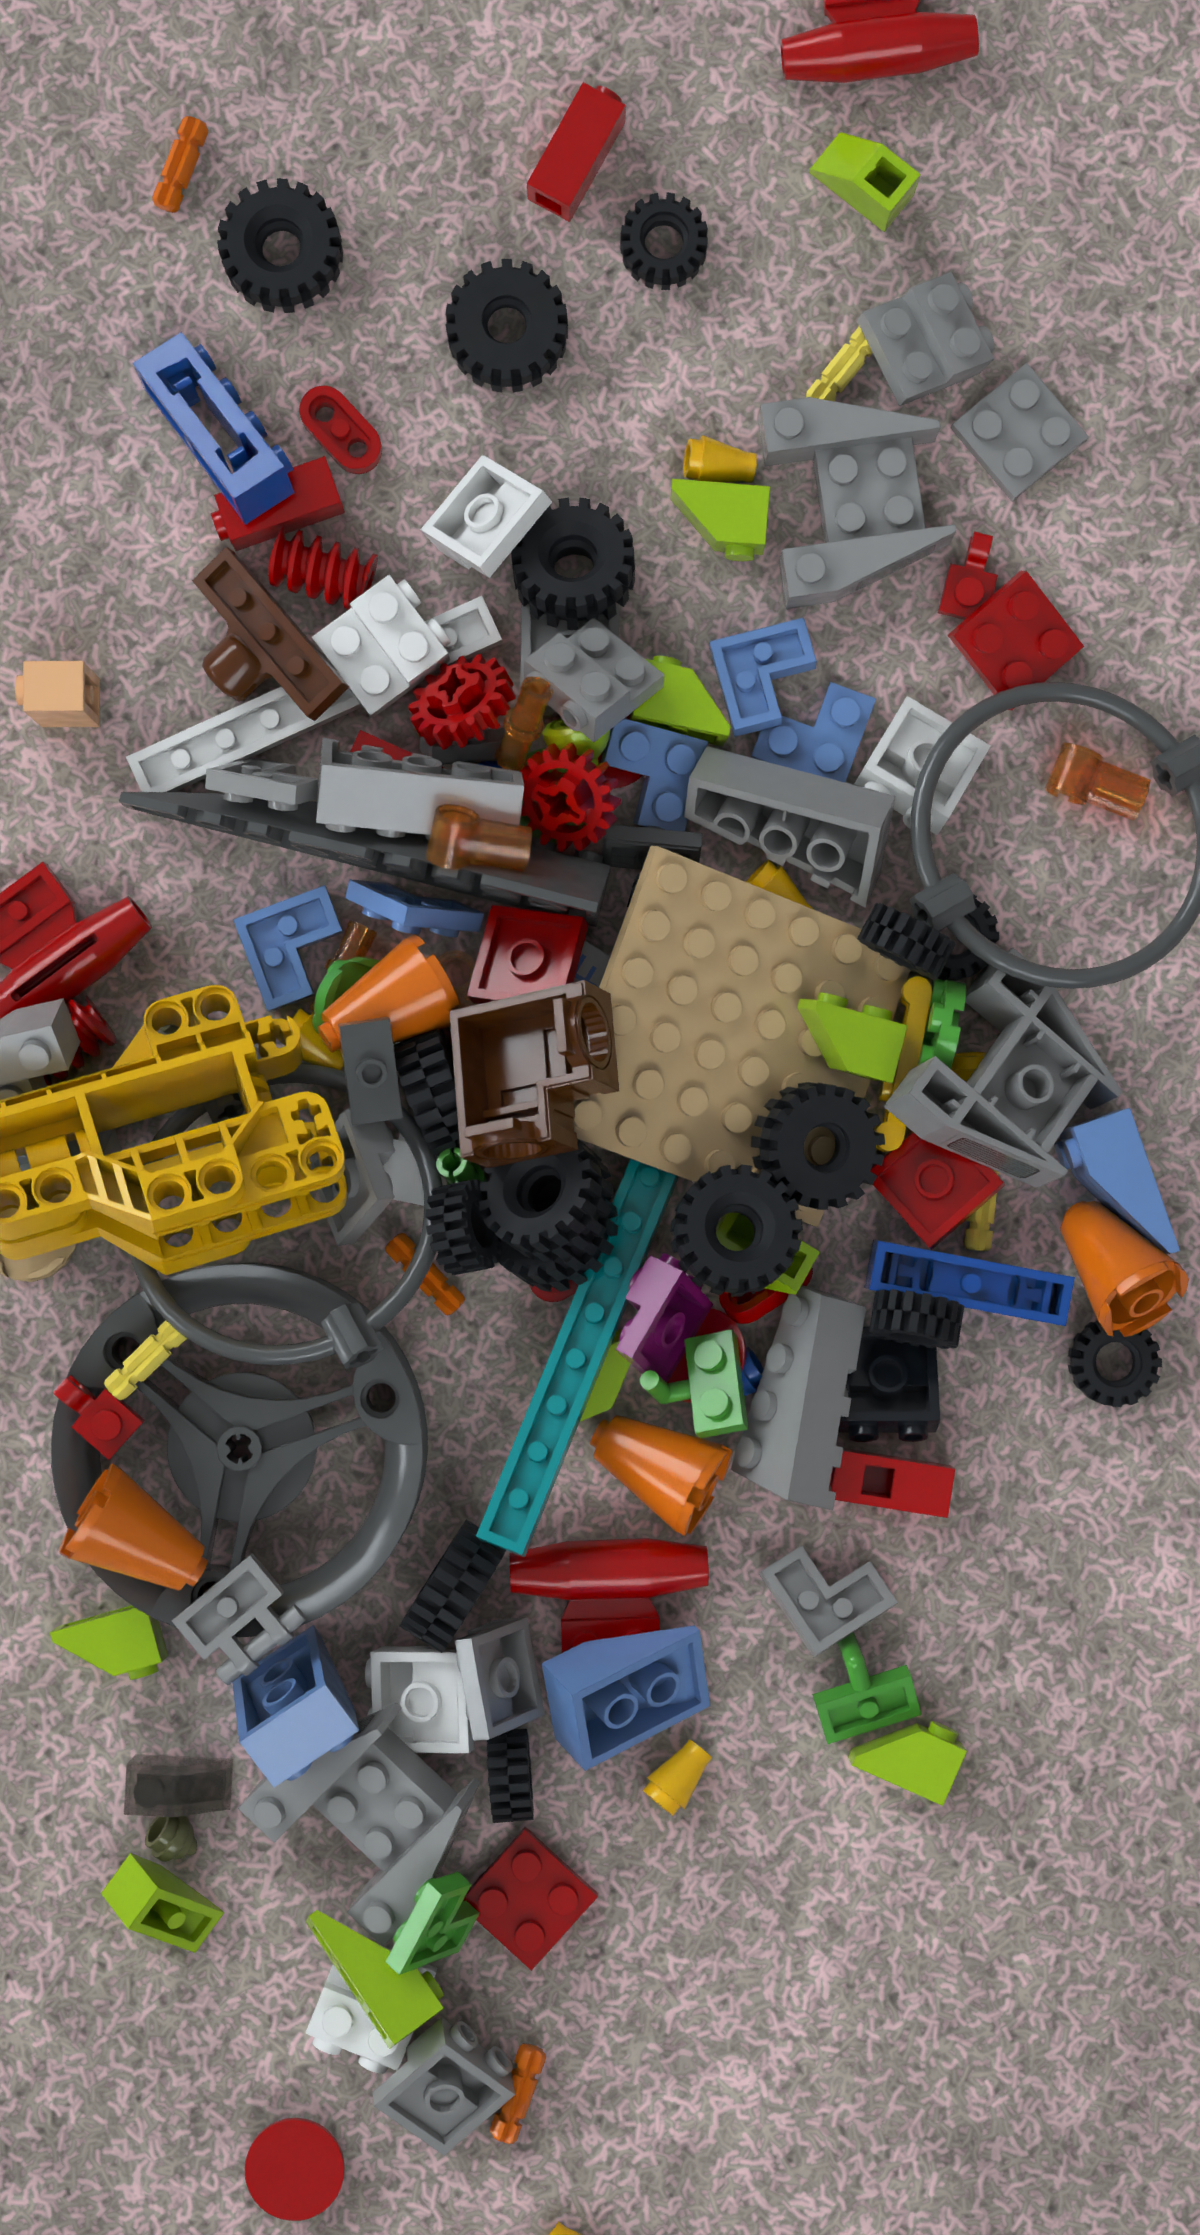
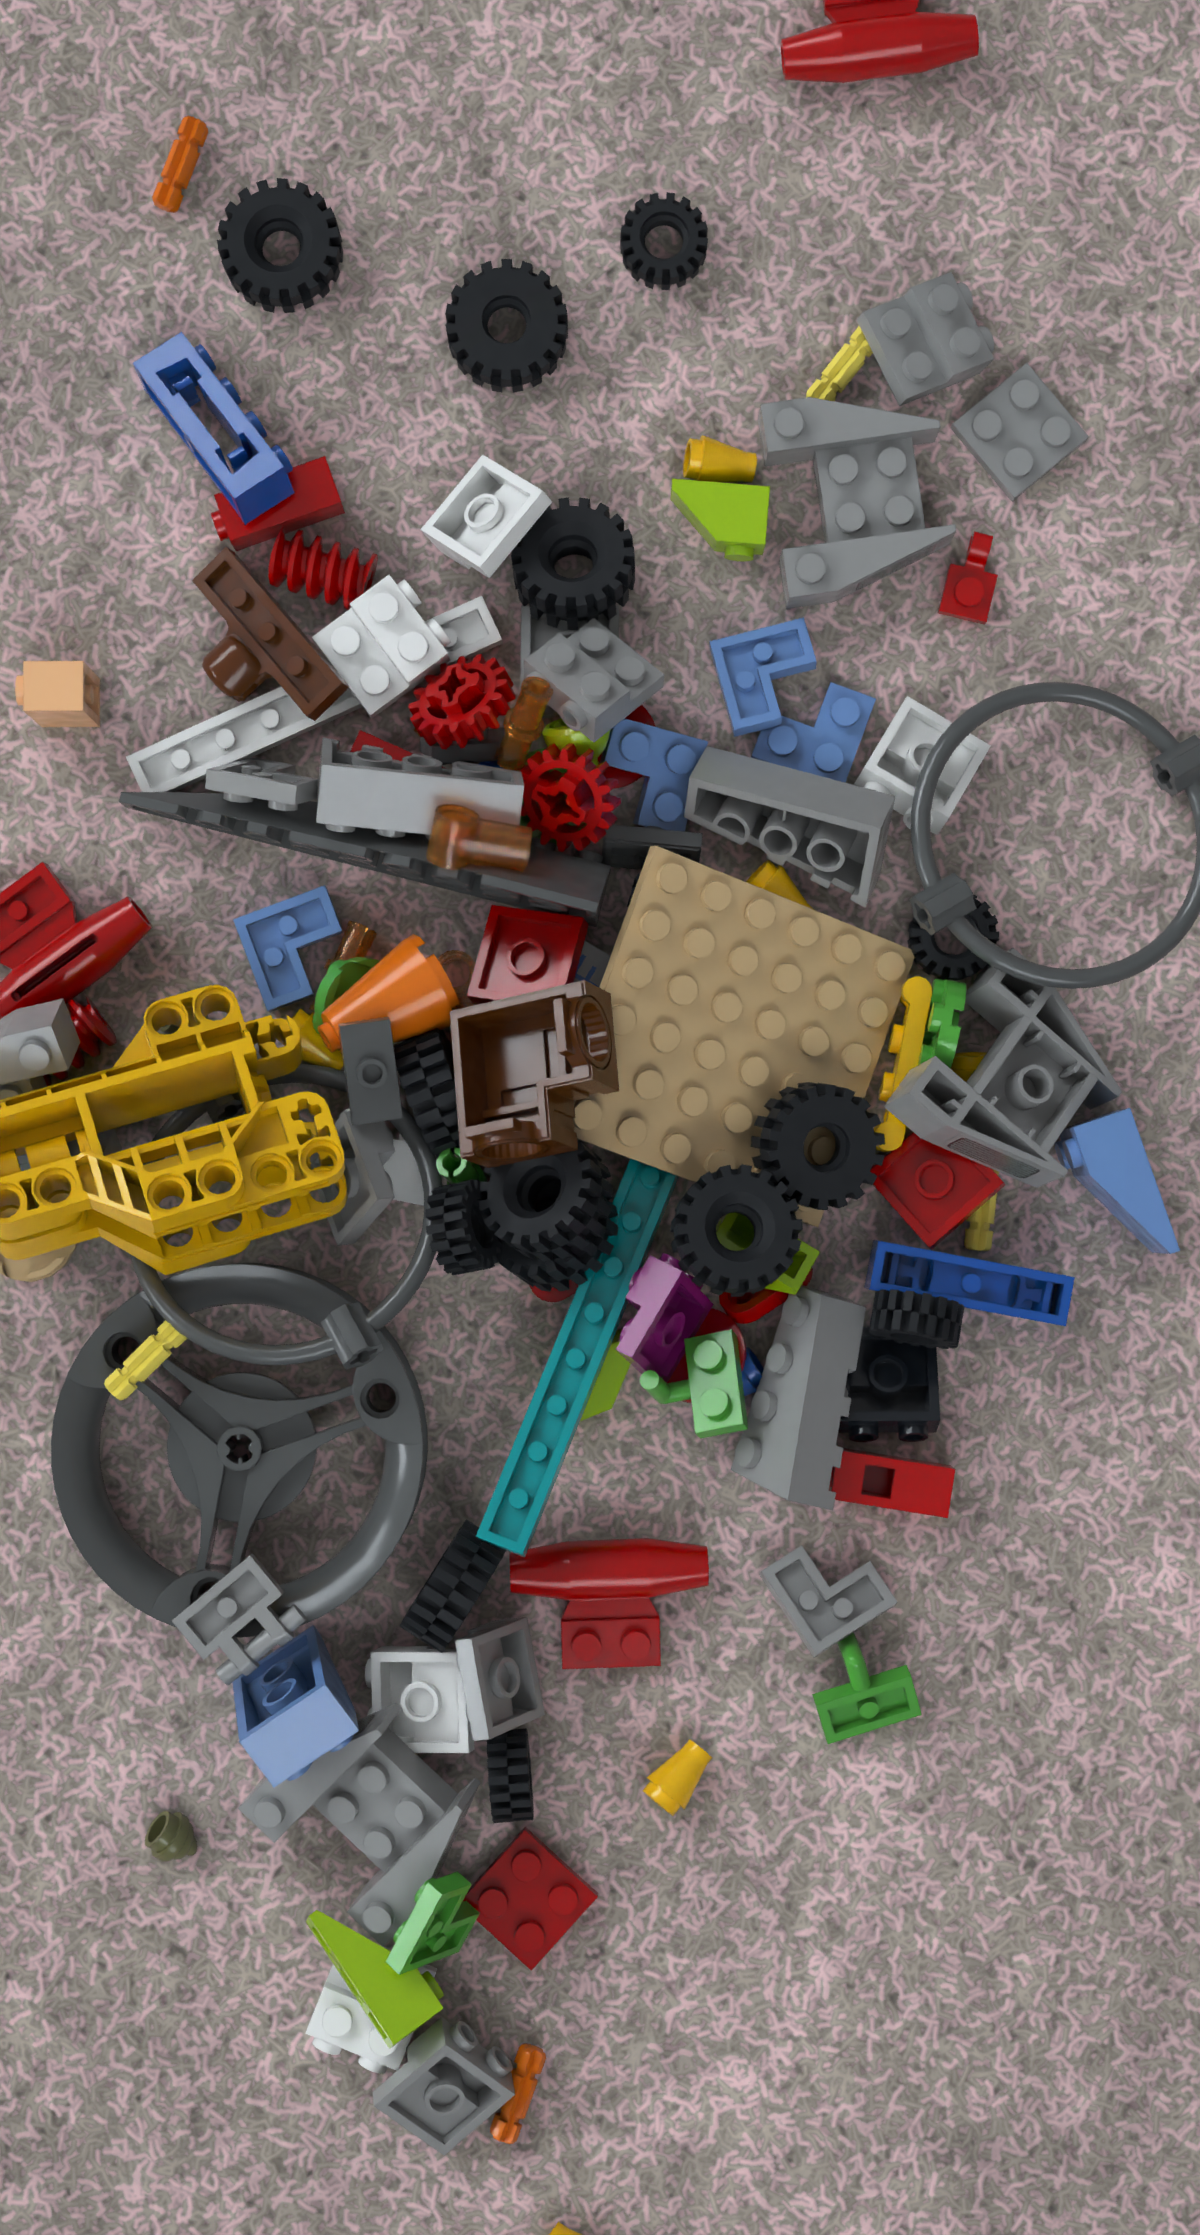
(103, 1419): red plate -> none
(116, 1641): lime slope -> none
(133, 1535): orange cone -> none
(160, 1904): lime slope -> none
(177, 1785): clear smoke slope -> none
(294, 2169): red piece -> none
(342, 430): red plate -> none
(412, 912): medium blue plate -> none
(447, 1298): orange axle -> none
(577, 150): red brick -> none
(624, 1690): medium blue slope -> none
(663, 1468): orange cone -> none
(682, 705): lime slope -> none
(853, 1040): lime slope -> none
(867, 177): lime slope -> none
(906, 941): black tyre -> none
(914, 1759): lime slope -> none
(1015, 636): red plate -> none
(1090, 780): clear orange piece -> none
(1118, 1392): black tyre -> none
(1120, 1269): orange cone -> none

